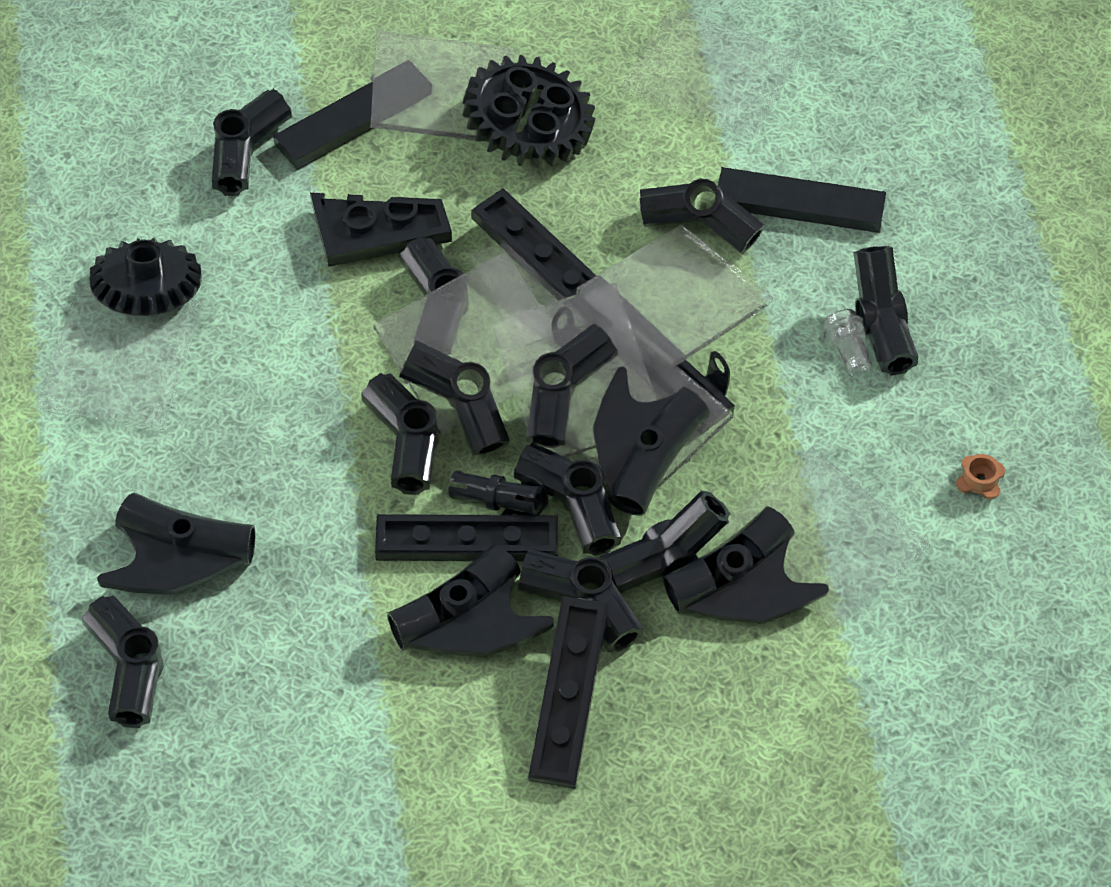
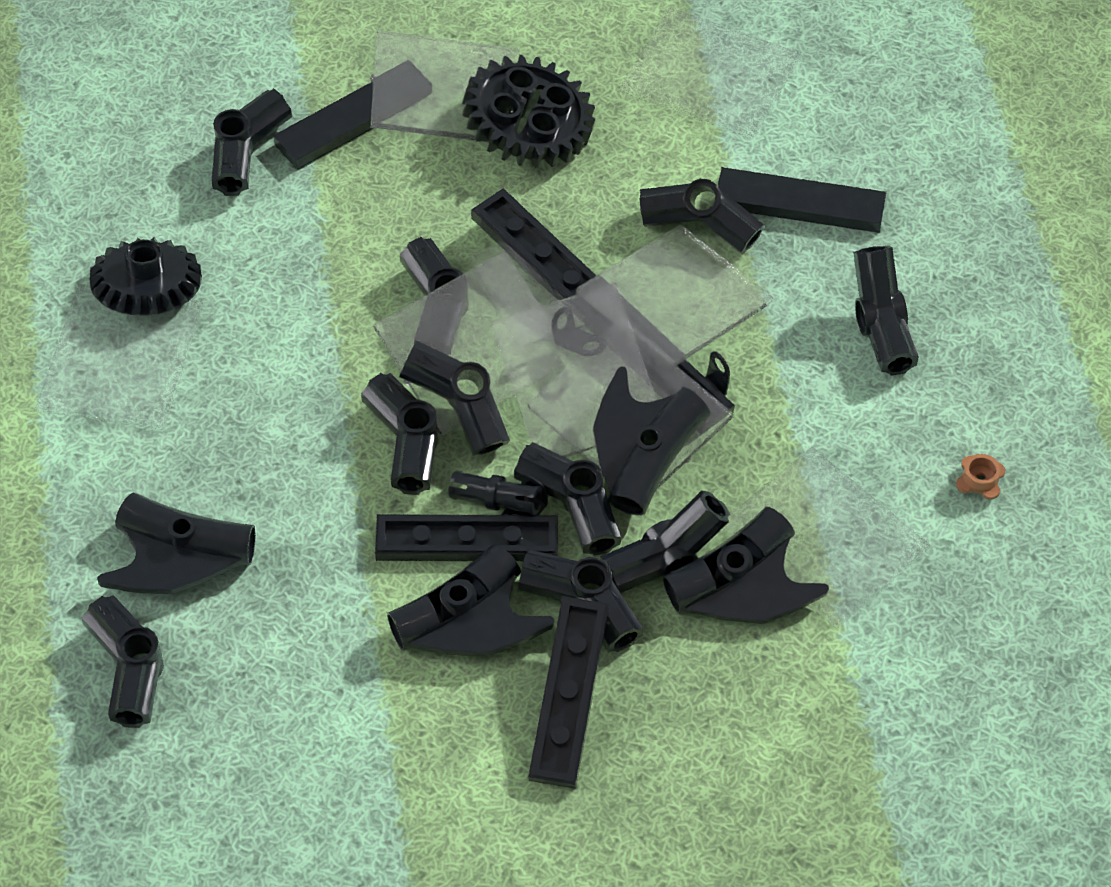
(370, 229): black wing -> none
(551, 403): black piece -> none
(847, 338): clear cone -> none

